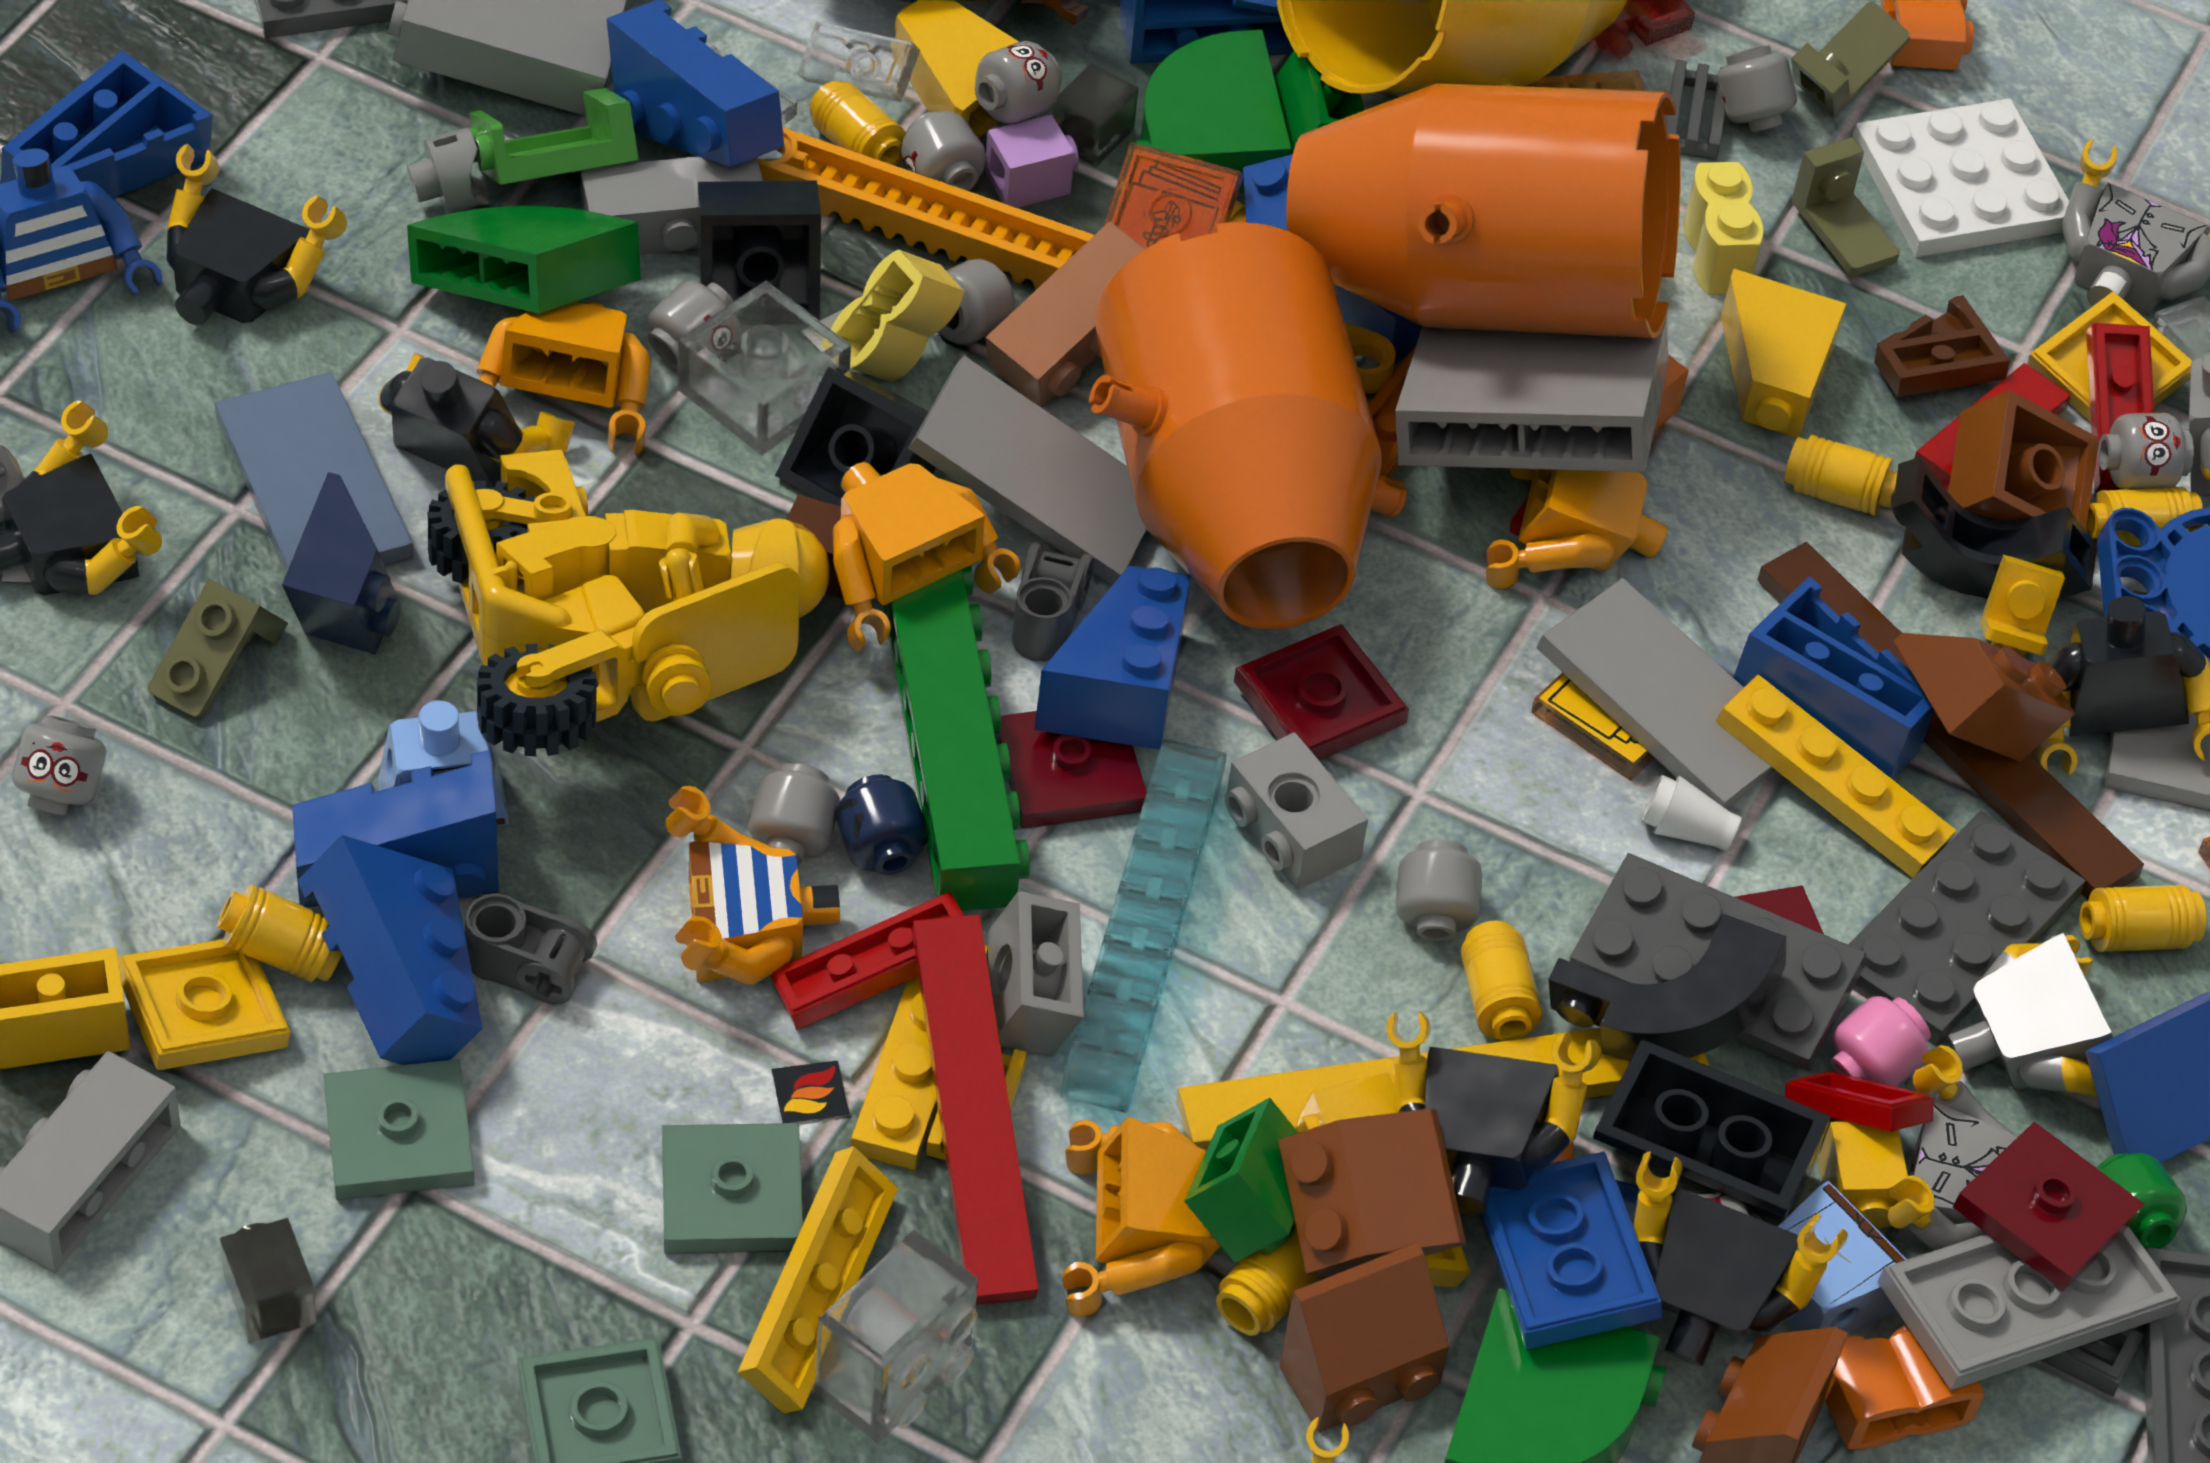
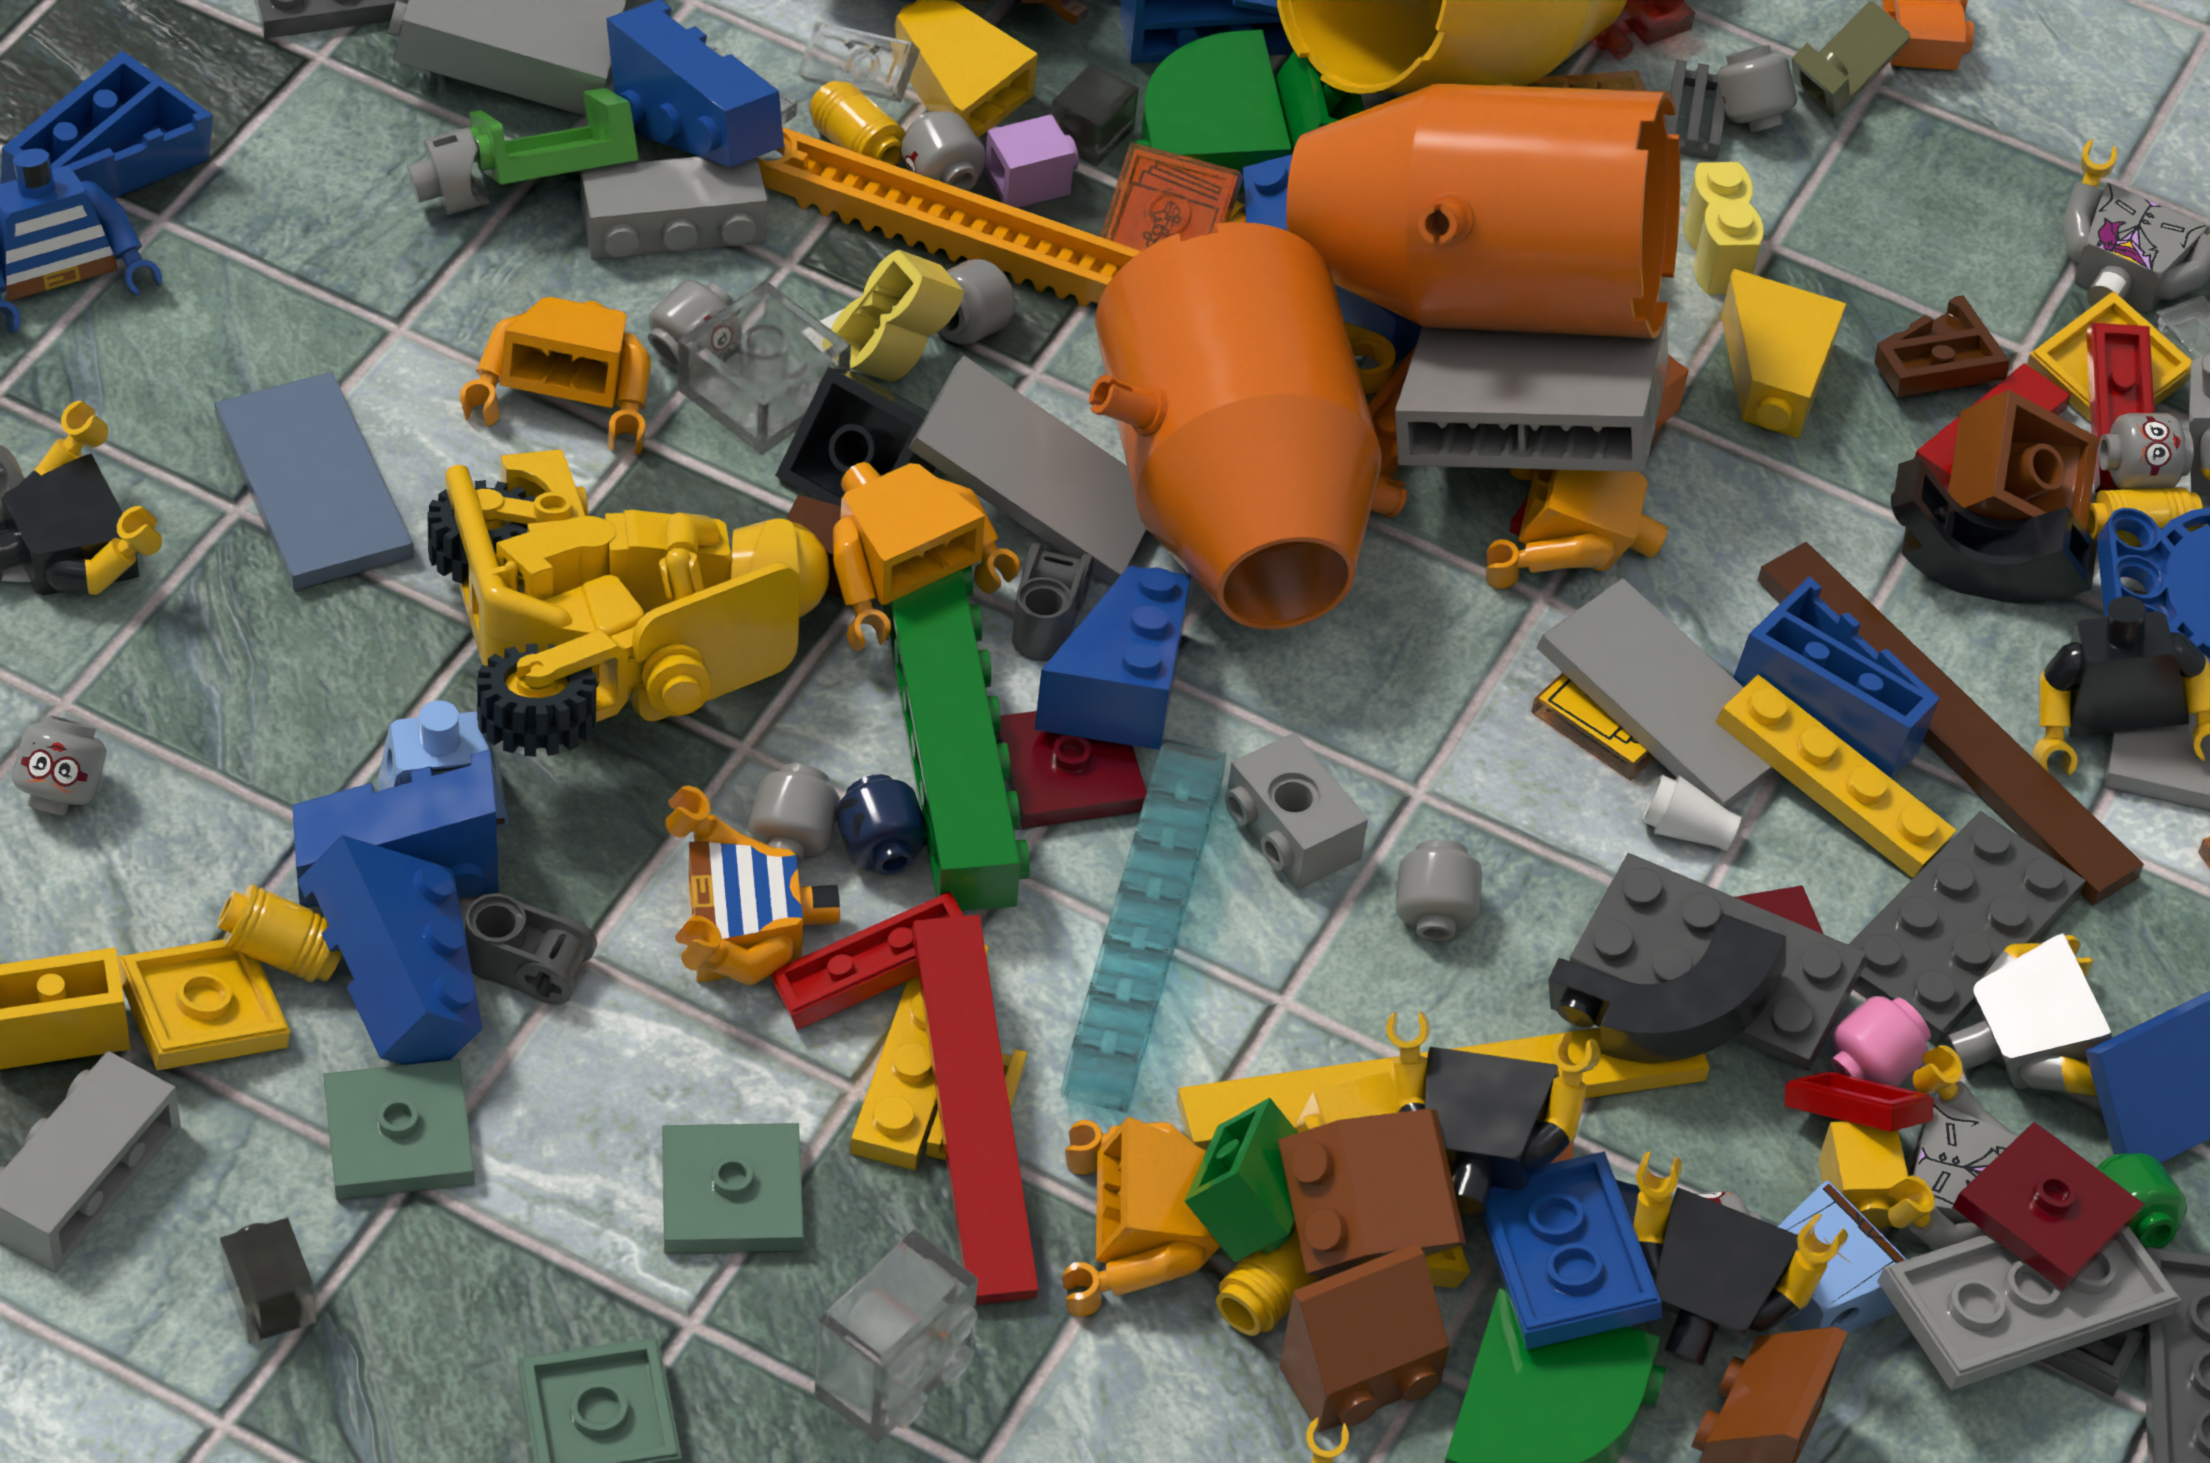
(209, 647): olive bracket -> none
(236, 254): black torso -> none
(339, 576): dark blue slope -> none
(462, 420): black torso -> none
(524, 255): green brick -> none
(760, 235): black slope -> none
(810, 1092): black sticker -> none
(816, 1275): yellow plate -> none
(1017, 82): light grey head -> none
(1036, 972): light grey brick -> none
(1054, 329): nougat brick -> none
(1322, 693): dark red plate -> none
(1501, 981): yellow head -> none
(1717, 1126): black slope -> none
(1834, 212): olive bracket -> none
(1841, 474): yellow head -> none
(1894, 1391): orange brick -> none
(1962, 177): white plate -> none
(1987, 692): dark orange slope -> none
(2021, 605): yellow bracket -> none
(2143, 918): yellow head -> none

